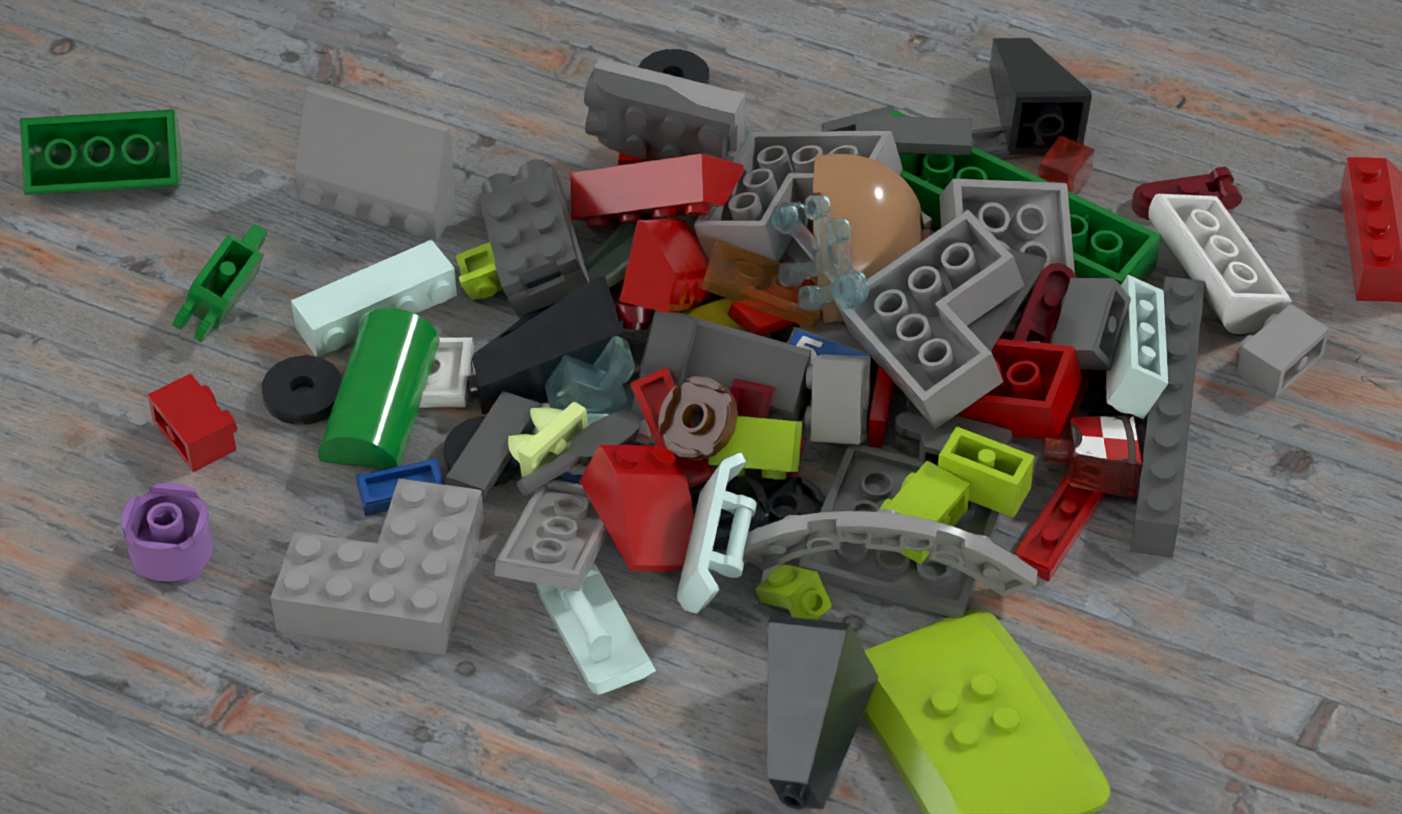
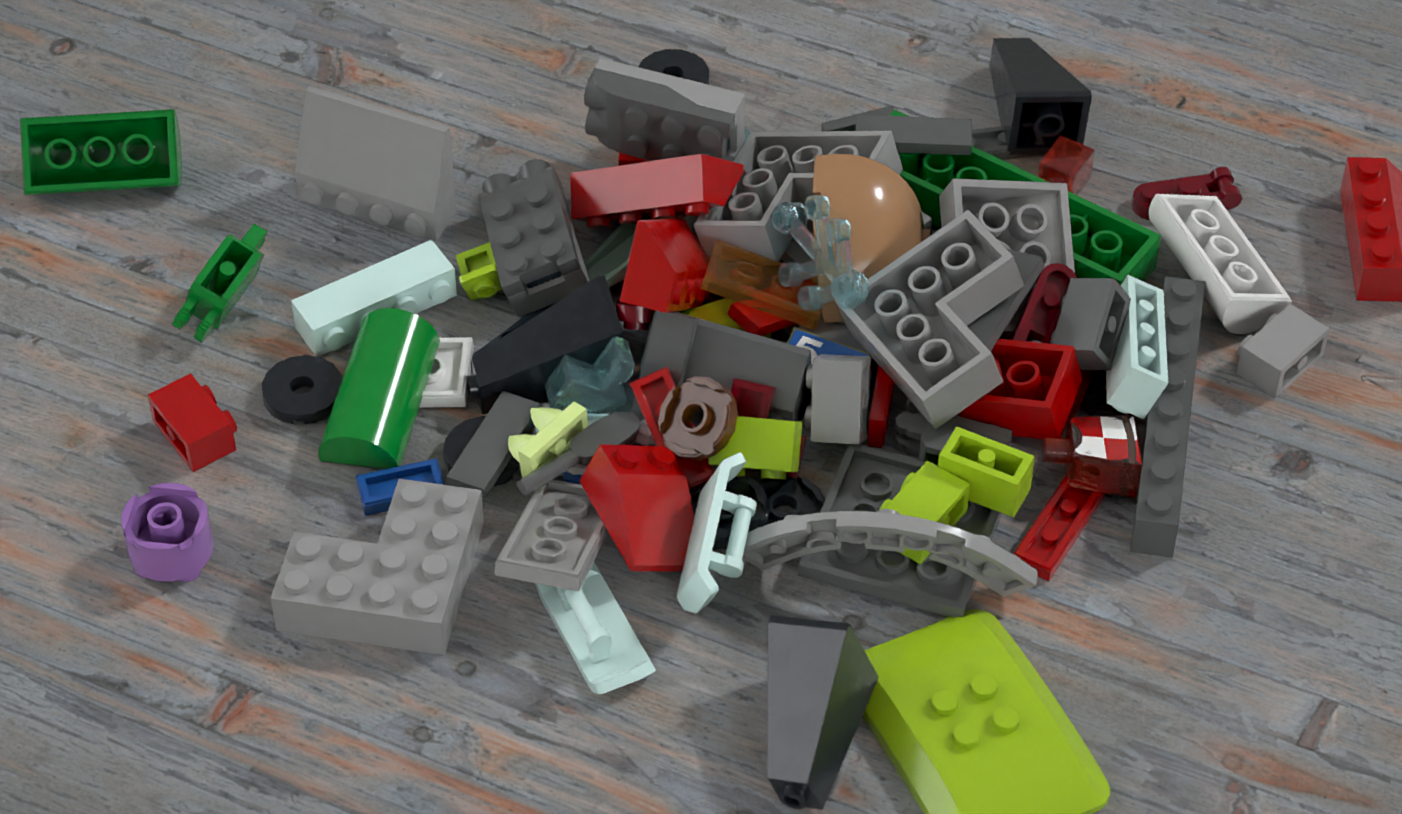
(795, 590): lime bracket -> none

